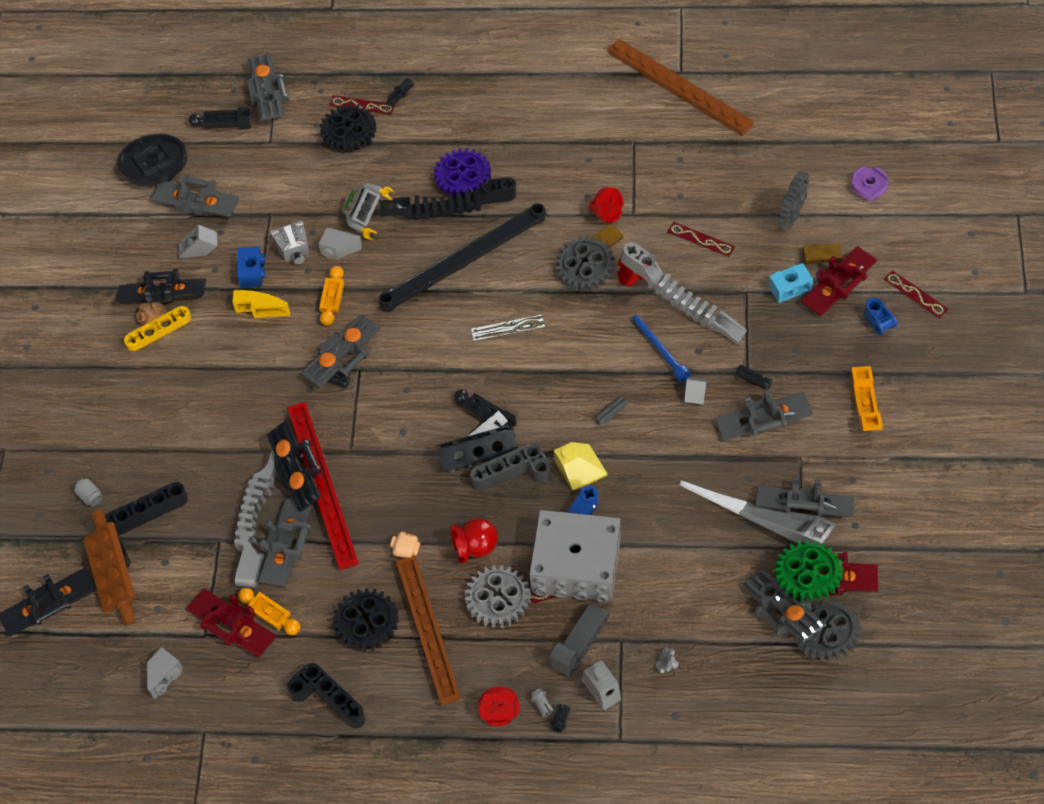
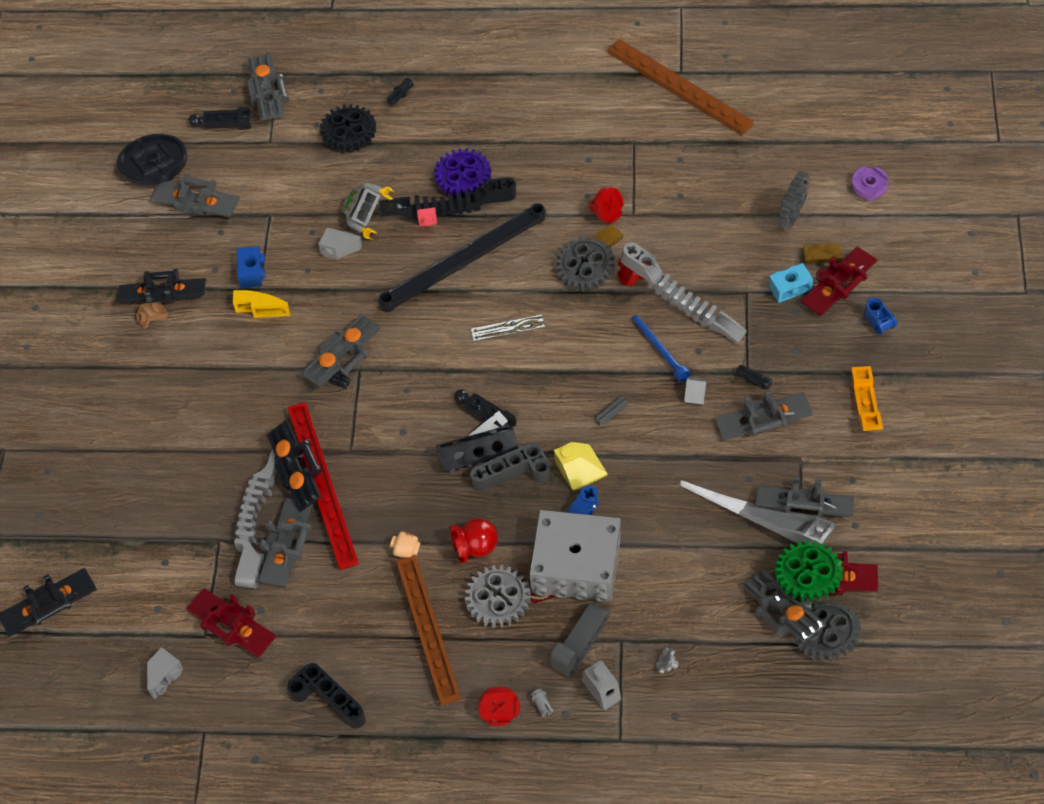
(88, 492): light grey brick -> none
(109, 568): dark orange plate -> none
(151, 509): black beam -> none
(159, 331): yellow beam -> none
(198, 243): light grey slope -> none
(269, 611): light orange plate -> none
(291, 242): light grey torso -> none
(331, 295): light orange plate -> none
(373, 106): sticker -> none
(383, 610): black gear -> none
(427, 217): none -> coral plate
(558, 722): black pin -> none
(701, 239): sticker -> none
(916, 294): sticker -> none

